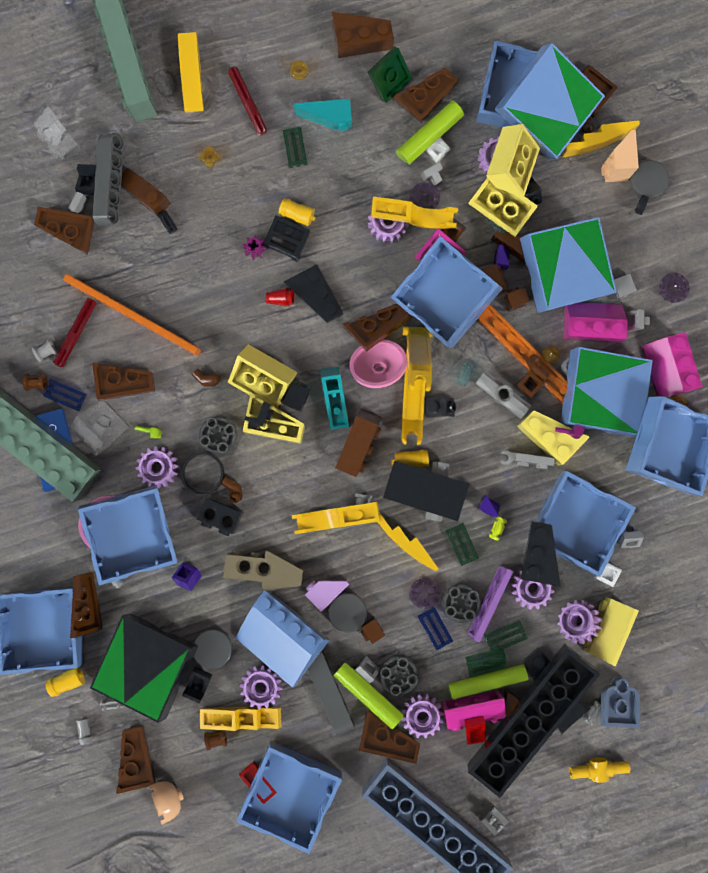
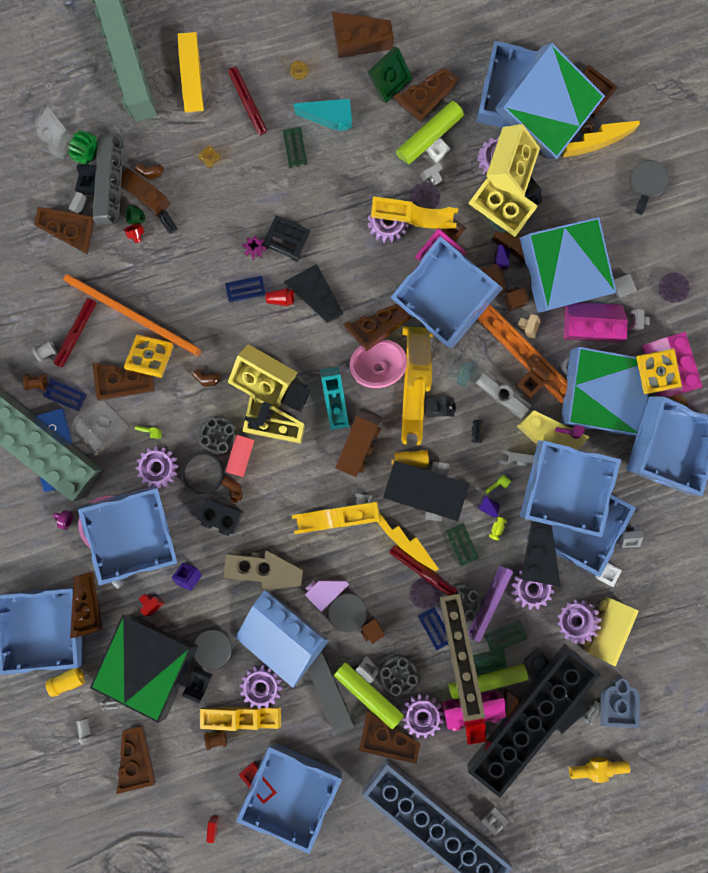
(63, 519): none -> magenta tile
(83, 147): none -> green gear
(133, 215): none -> dark green tile
(134, 232): none -> red tile
(148, 356): none -> yellow piece
(150, 604): none -> red tile
(151, 172): none -> reddish brown arm
(166, 800): light nougat cylinder -> none
(212, 829): none -> red tile
(239, 456): none -> coral pin
(246, 289): none -> clear blue tile
(299, 212): yellow piece -> none
(424, 572): none -> dark red axle
(462, 658): none -> dark tan brick
(477, 431): none -> black piece
(503, 480): none -> lime hand
(530, 326): none -> tan tile
(550, 354): clear yellow plate -> none
(570, 488): none -> medium blue tile
(622, 161): light nougat slope -> none
(659, 371): none -> yellow piece

